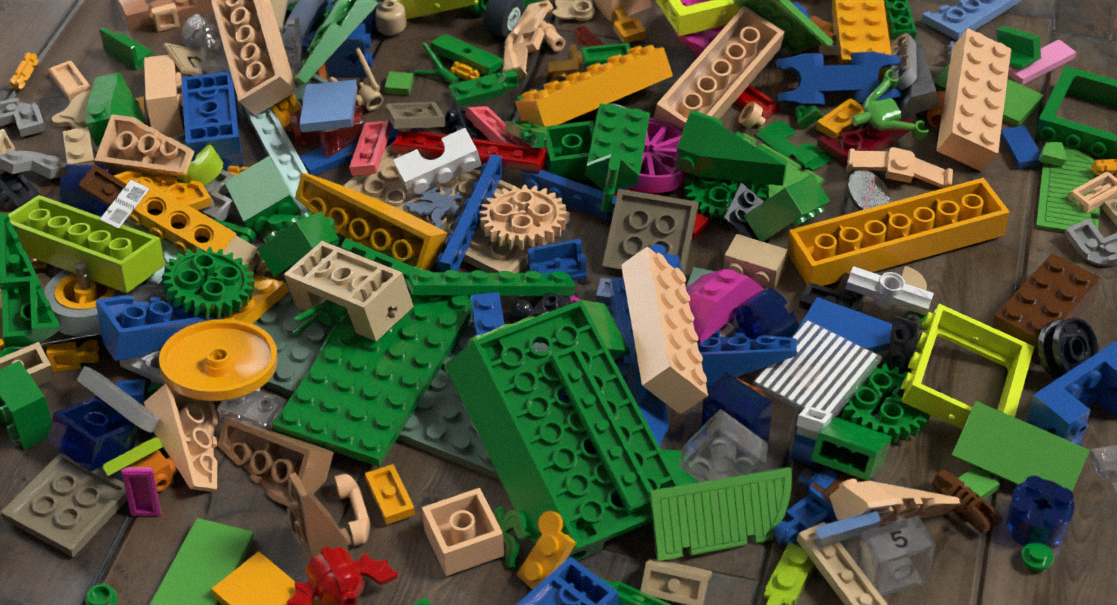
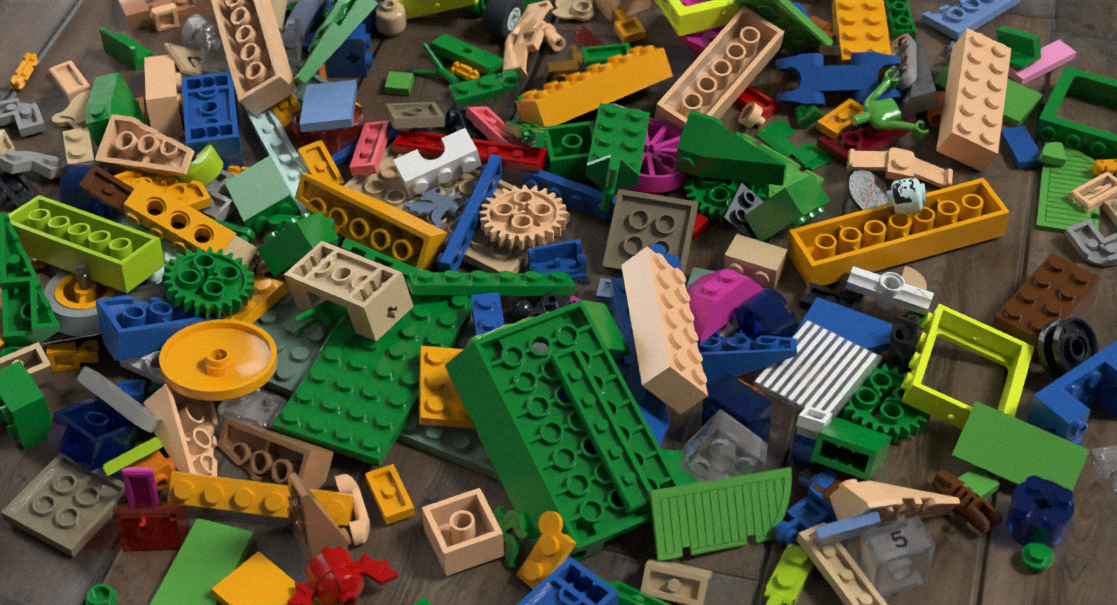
(124, 204): white sticker -> none
(151, 526): none -> clear red slope
(250, 496): none -> light orange plate
(319, 162): none -> light orange plate
(368, 94): tan plant -> none
(437, 395): none -> light orange plate
(907, 196): none -> light aqua head

